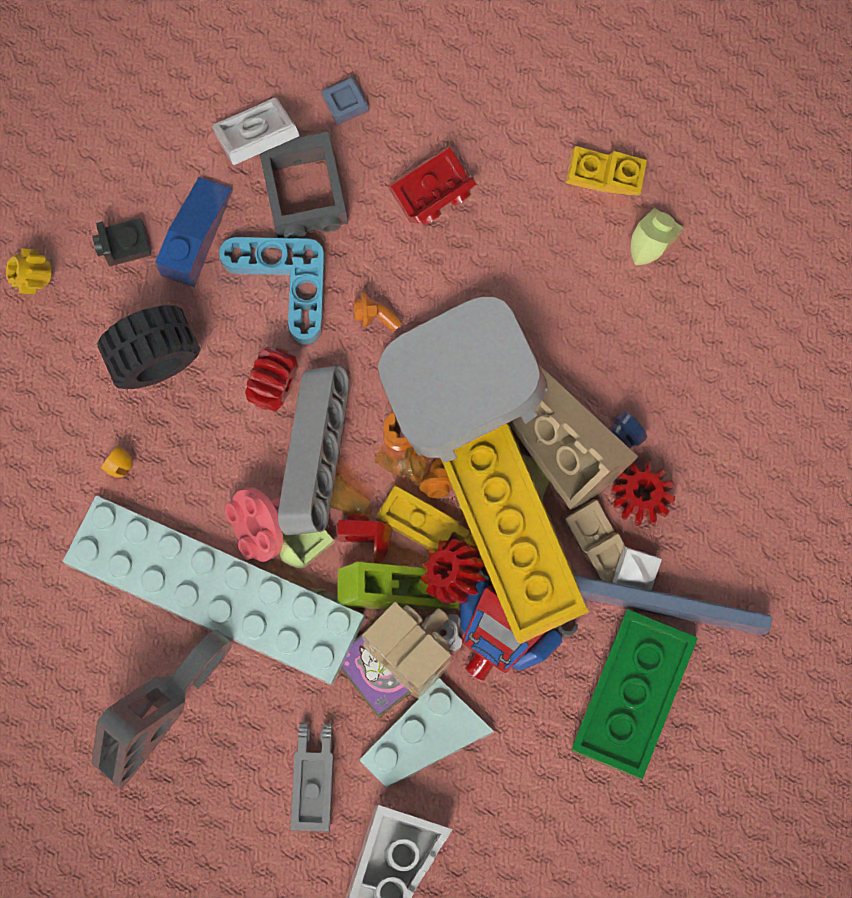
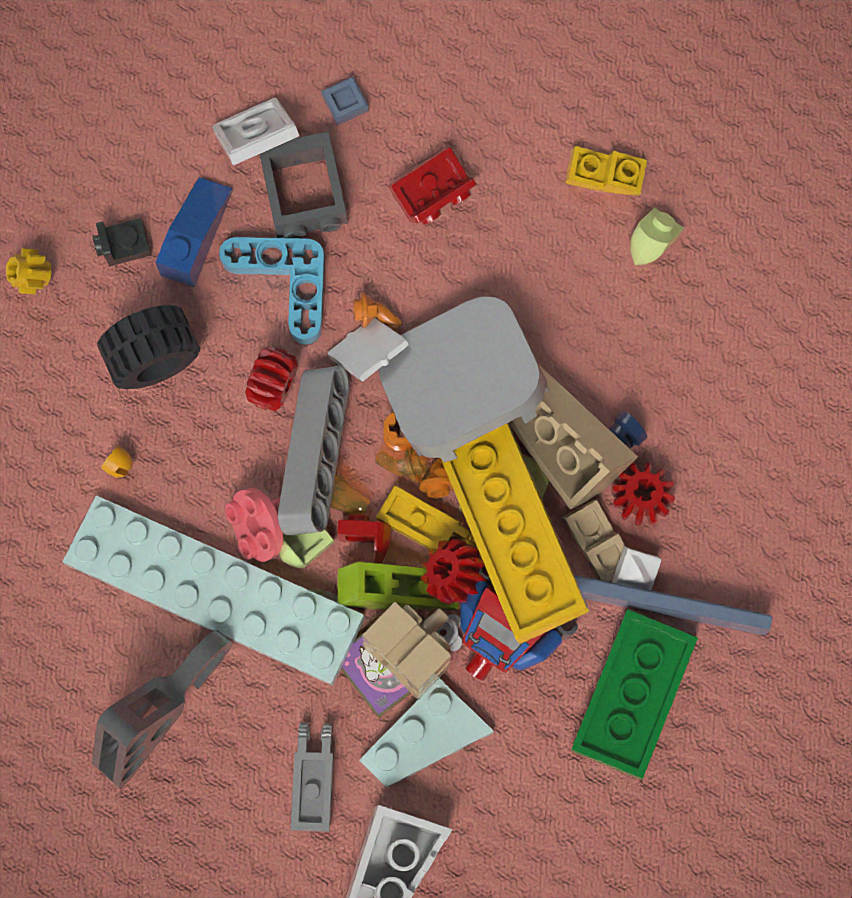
(368, 349): none -> white piece

